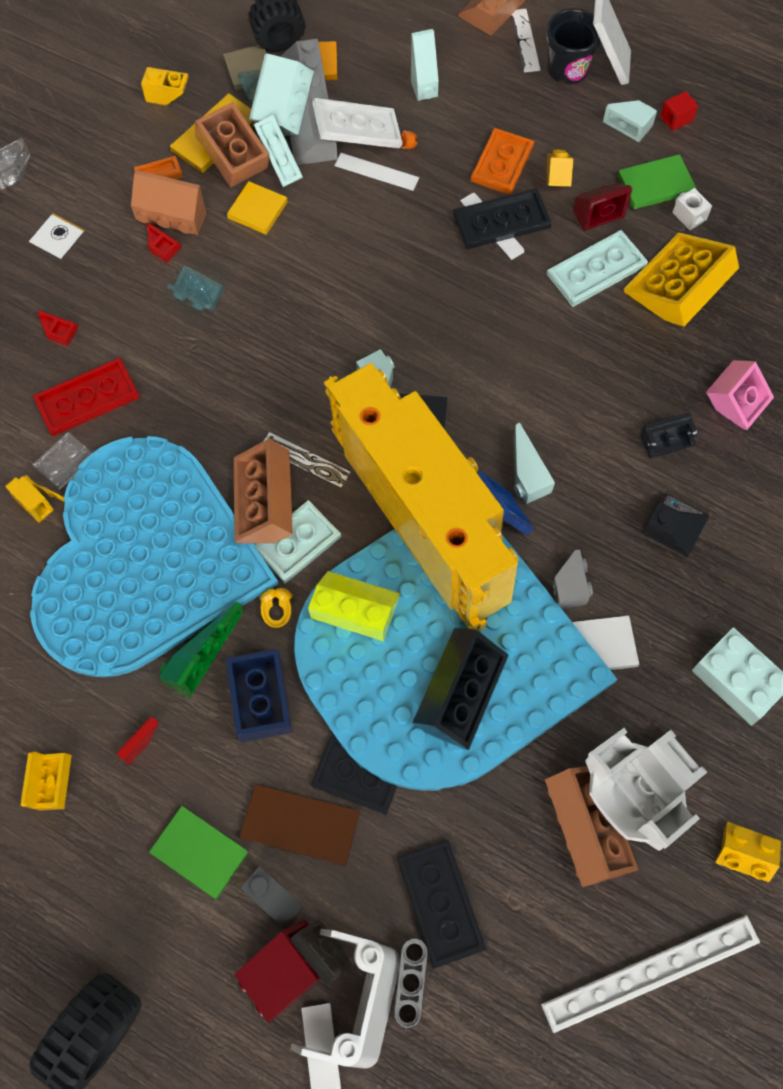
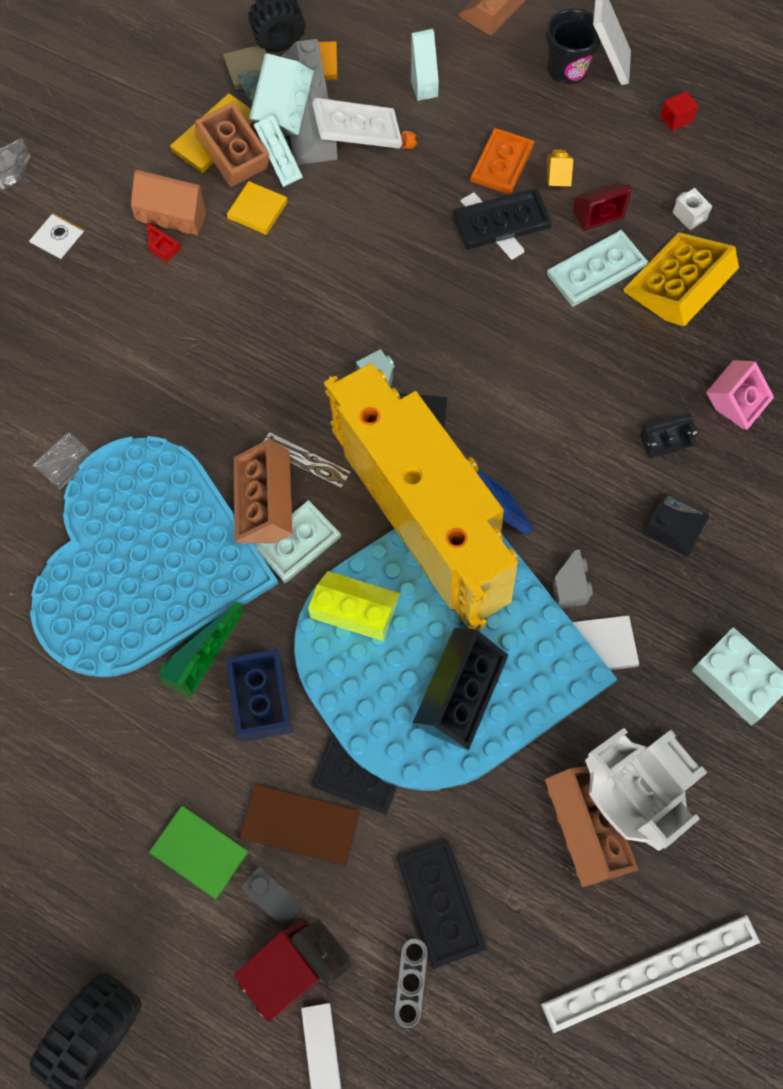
(29, 497): yellow piece -> none
(46, 781): yellow bracket -> none
(57, 328): red tile -> none
(86, 397): red tile -> none
(138, 741): red tile -> none
(163, 85): yellow slope -> none
(166, 167): orange tile -> none
(197, 288): clear light blue bracket -> none
(267, 602): yellow piece -> none
(364, 1045): white windscreen -> none
(377, 171): white sticker -> none
(525, 41): white sticker -> none
(530, 473): light aqua slope -> none
(630, 118): light aqua slope -> none
(656, 181): bright green tile -> none
(749, 852): yellow bracket -> none

